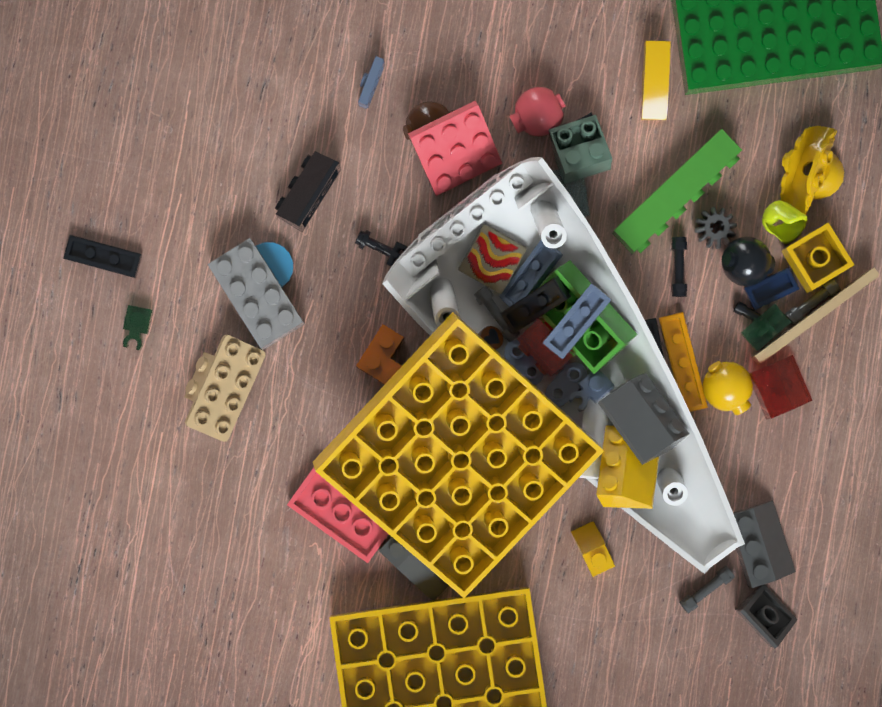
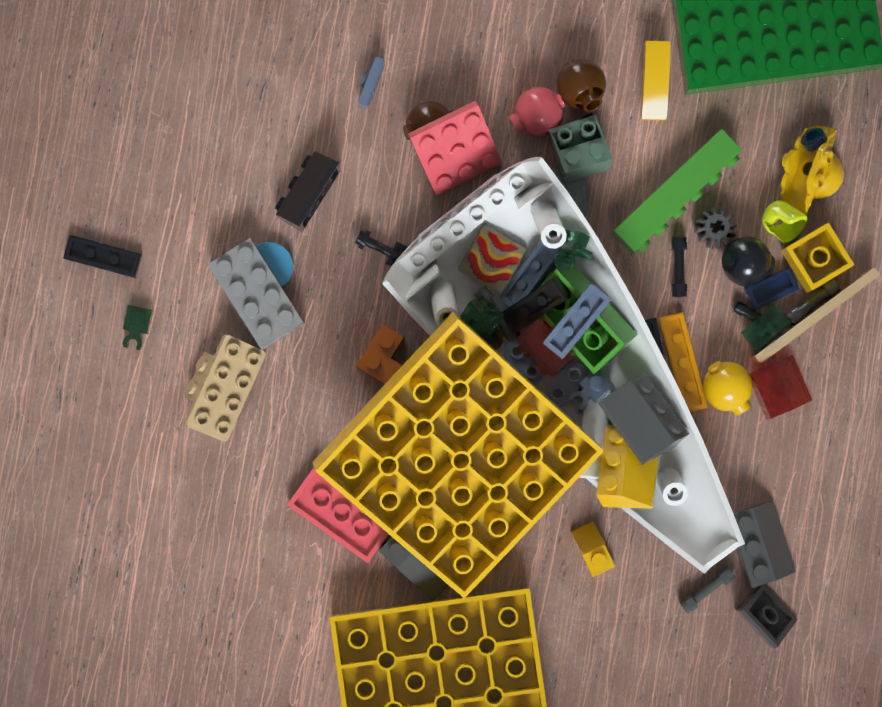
(482, 316): none -> clear green brick
(573, 247): none -> clear green hips
(582, 84): none -> reddish brown brick
(813, 139): none -> tile

